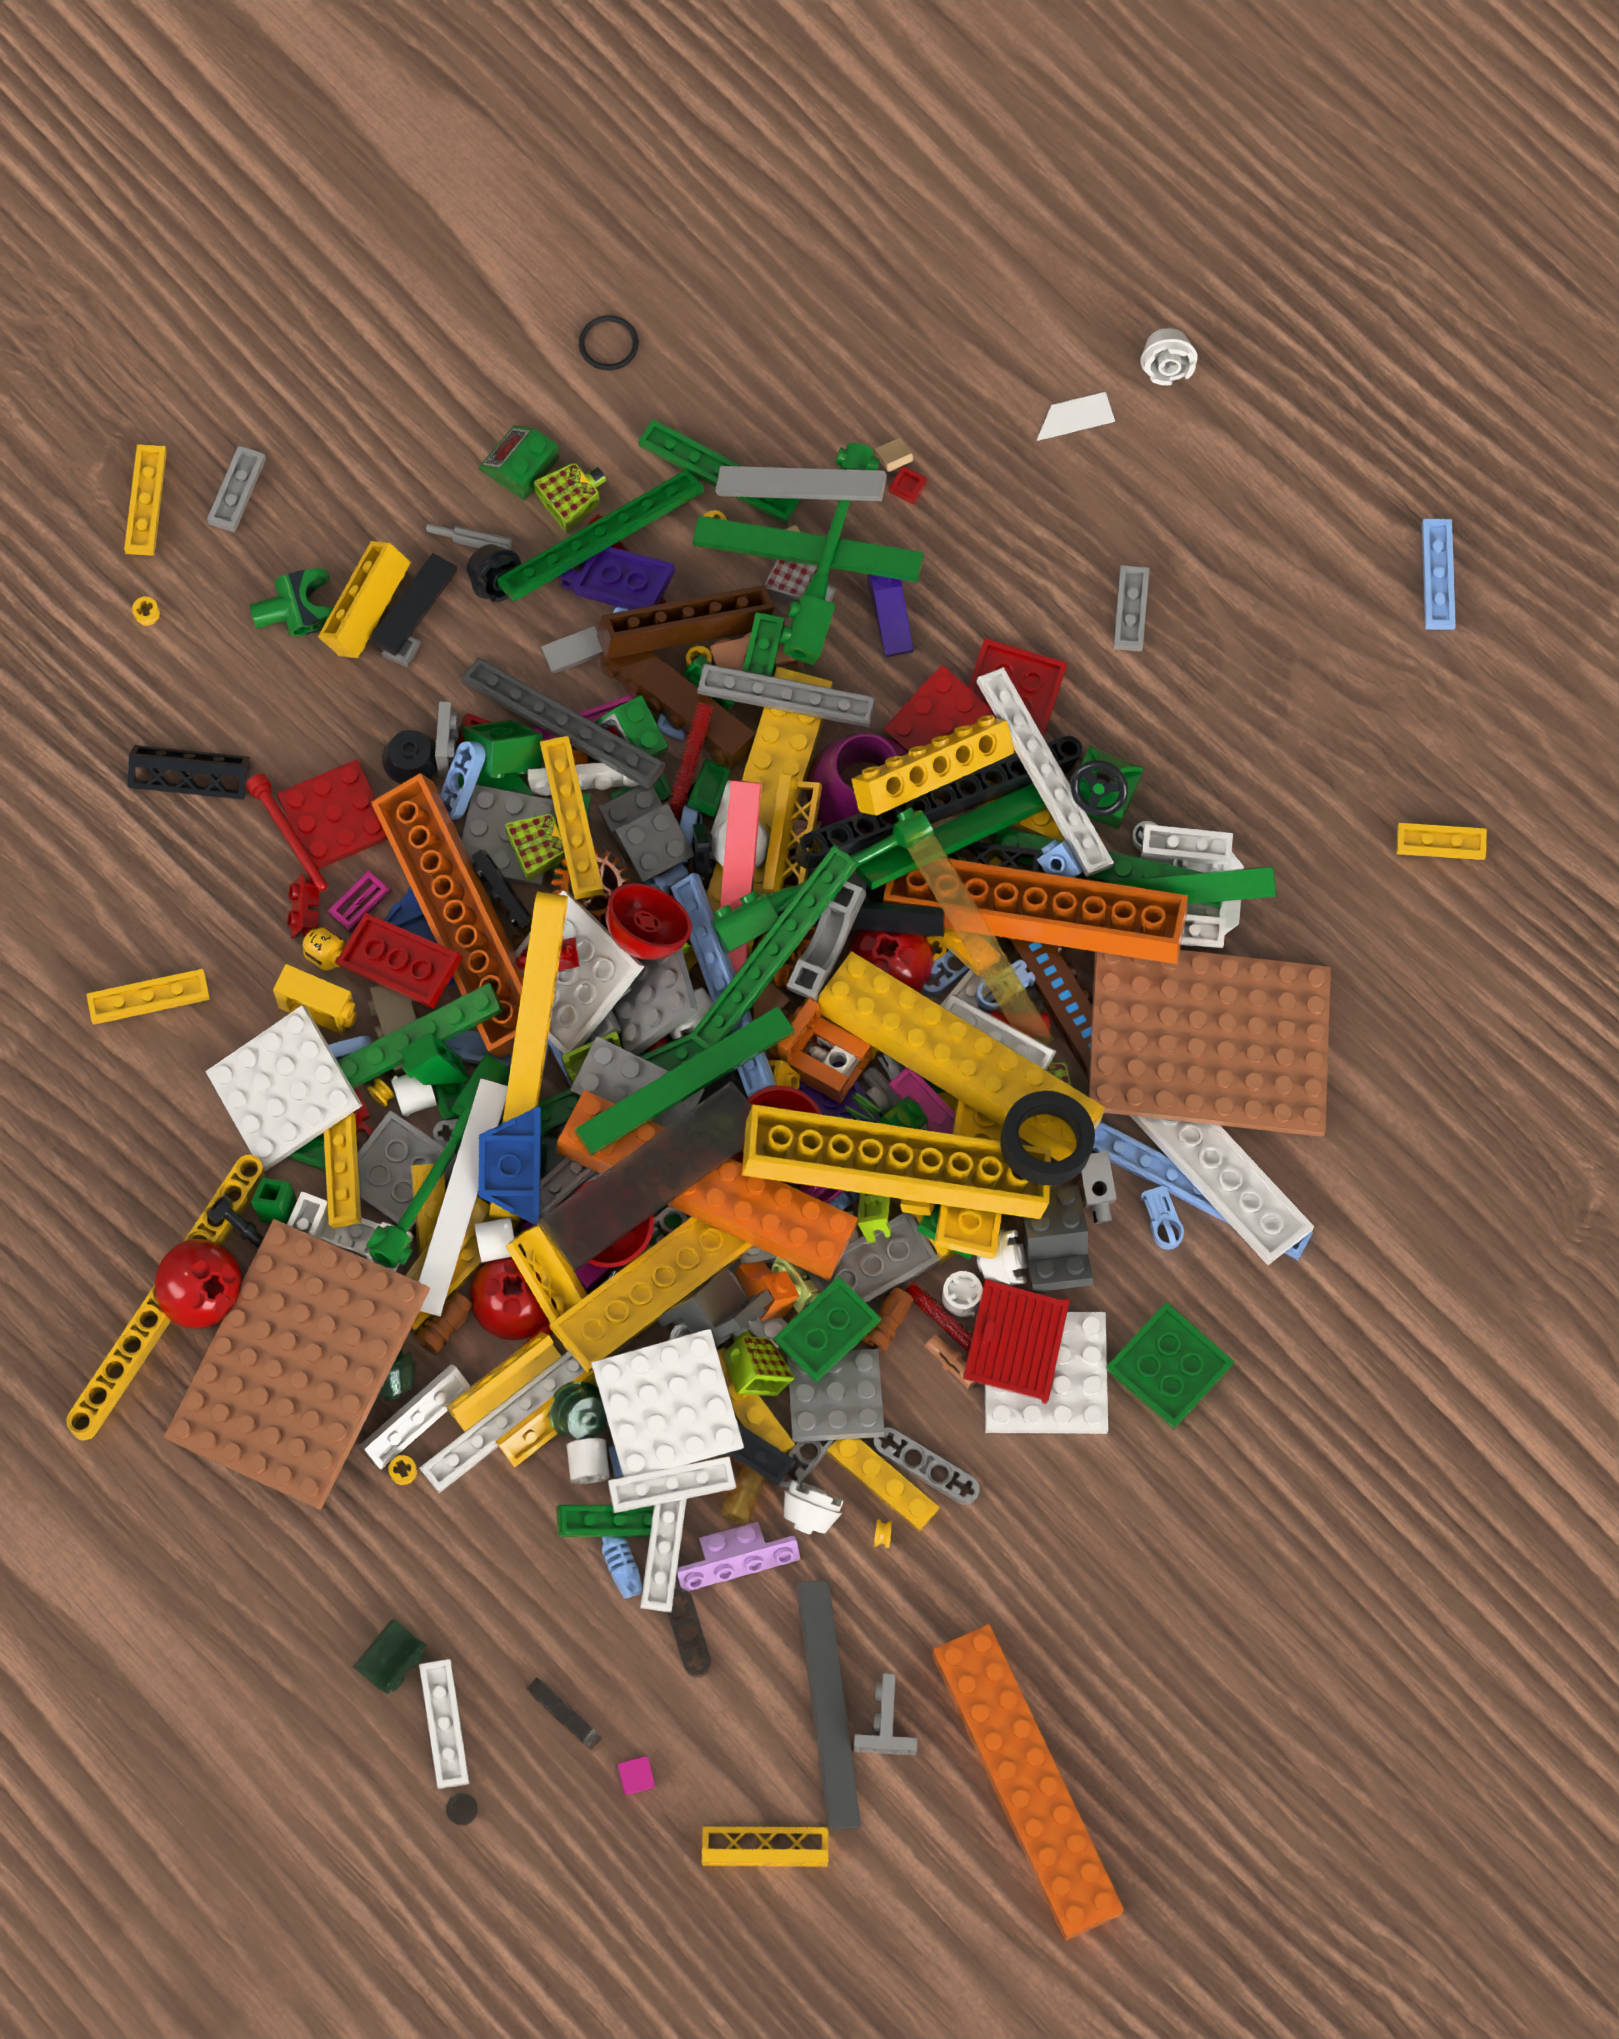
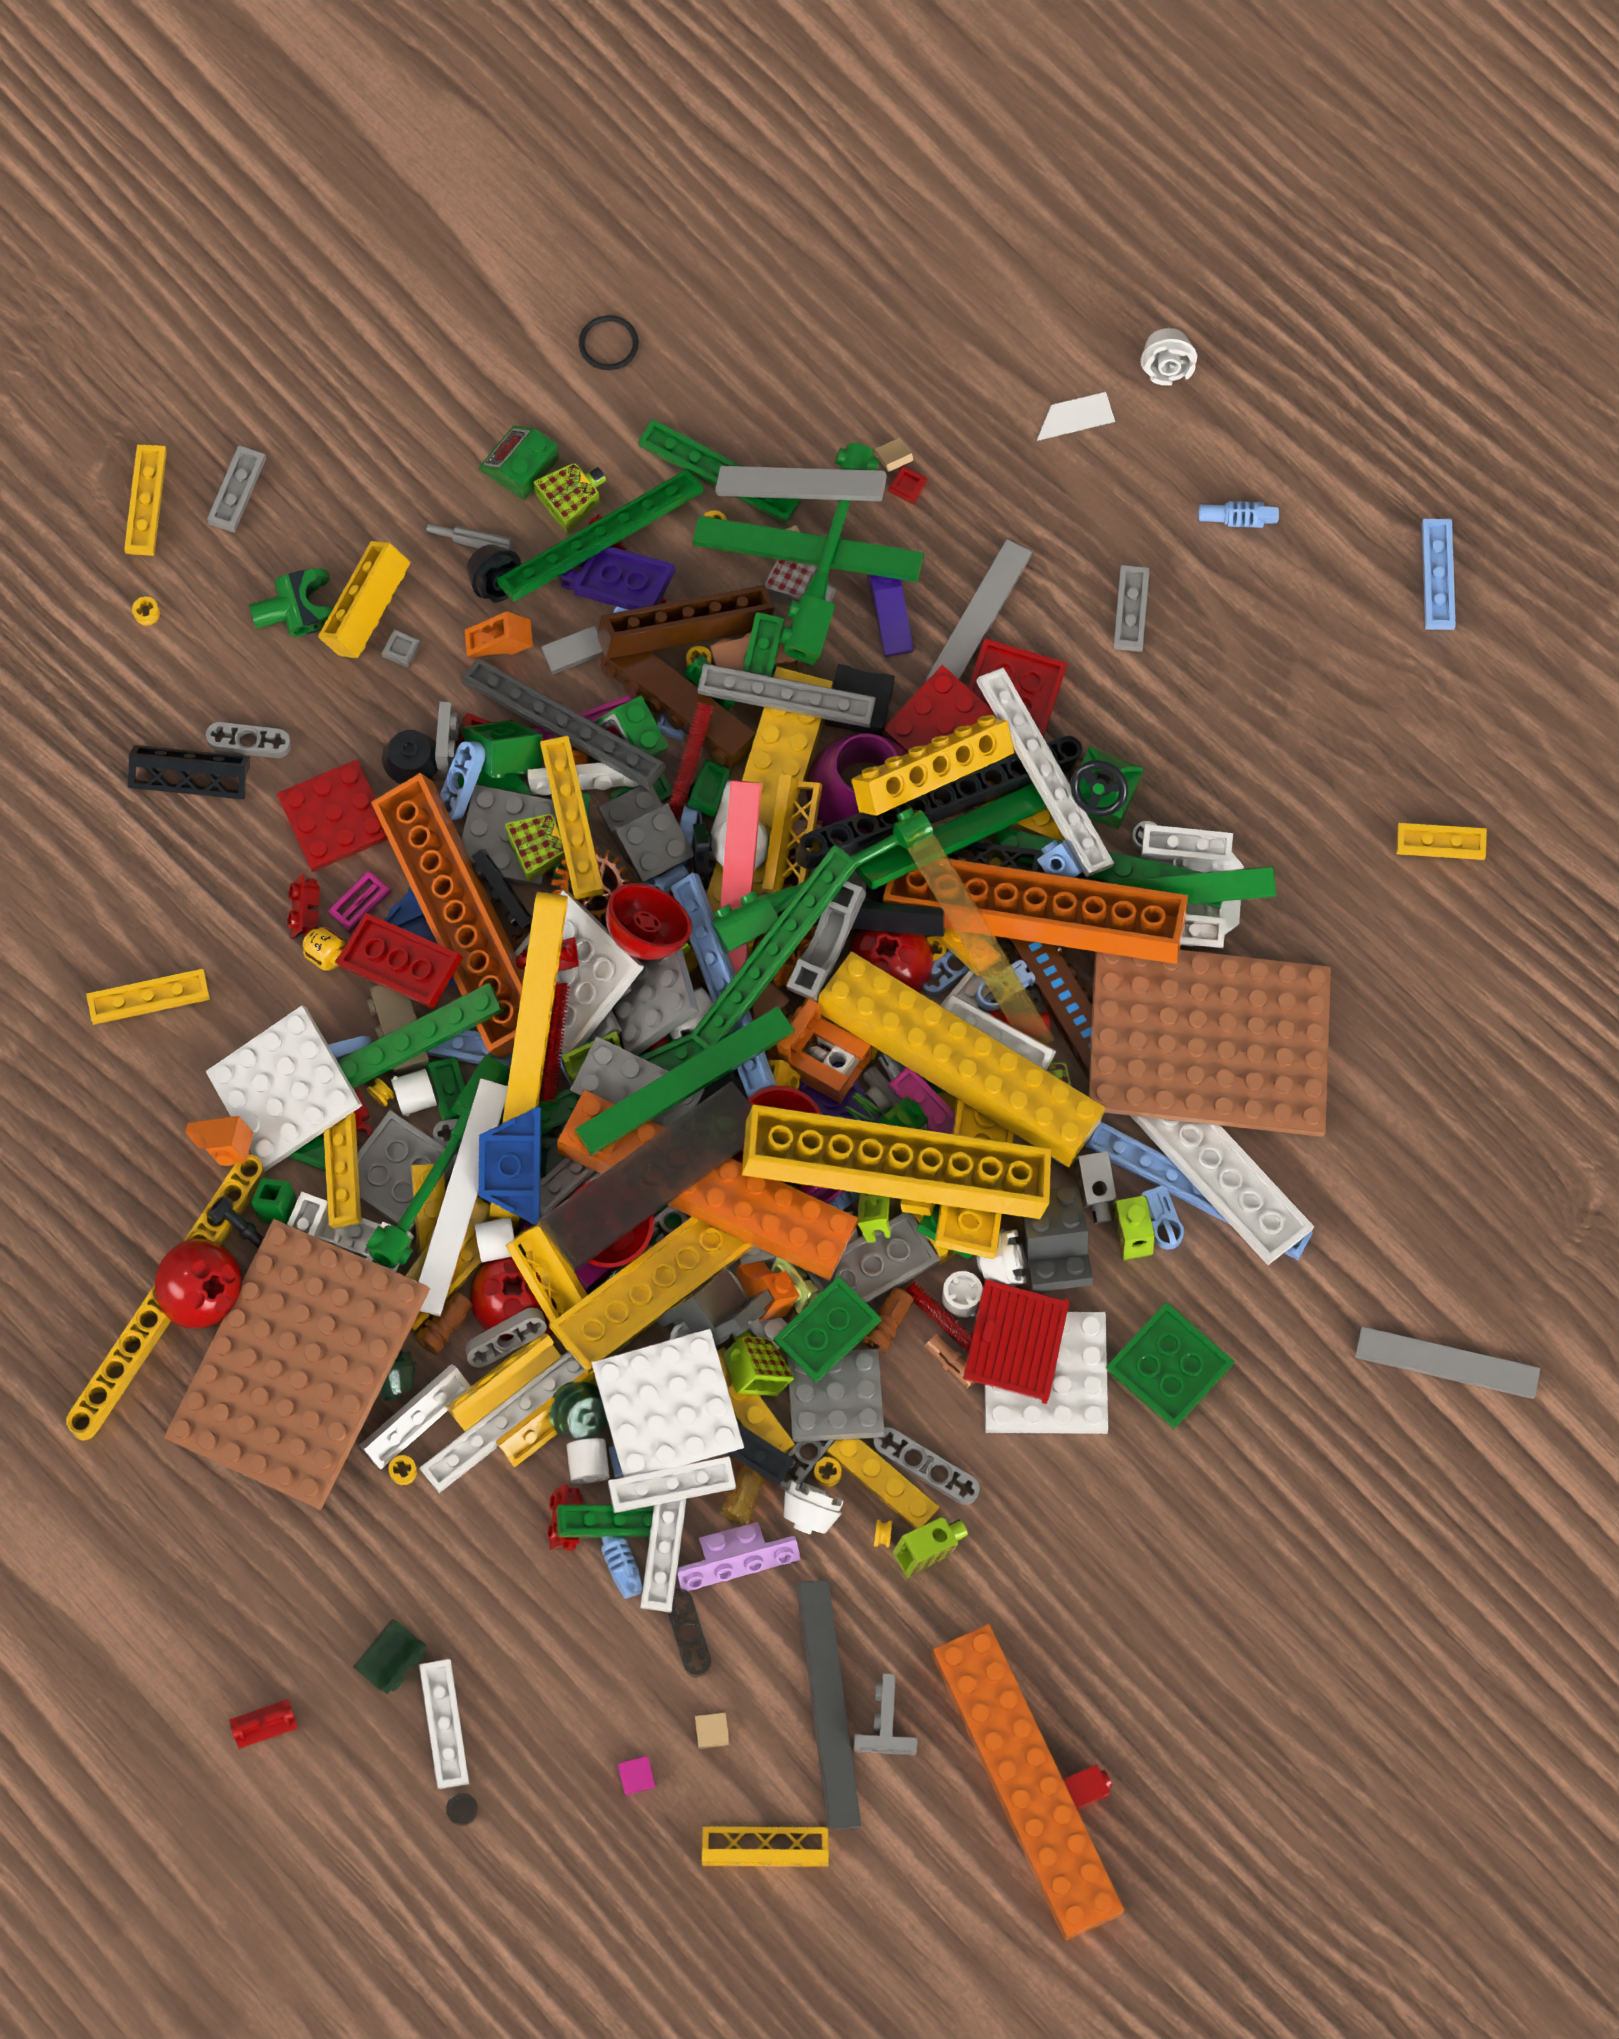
(223, 1138): none -> orange arch
(227, 746): none -> light grey beam
(260, 787): red piece -> none
(263, 1724): none -> red hinge
(327, 1003): yellow window -> none
(414, 604): black tile -> none
(433, 1062): green slope -> none
(499, 635): none -> orange arch
(510, 1326): none -> light grey beam
(553, 1044): none -> red axle
(562, 1497): none -> red hinge
(563, 1713): clear smoke beam -> none
(712, 1730): none -> tan tile
(821, 1464): none -> yellow bush
(867, 684): none -> black brick
(928, 1545): none -> lime torso
(983, 609): none -> light grey tile
(1052, 1104): black tyre -> none
(1088, 1786): none -> red brick
(1133, 1225): none -> lime torso
(1239, 514): none -> light blue hinge
(1447, 1362): none -> light grey tile

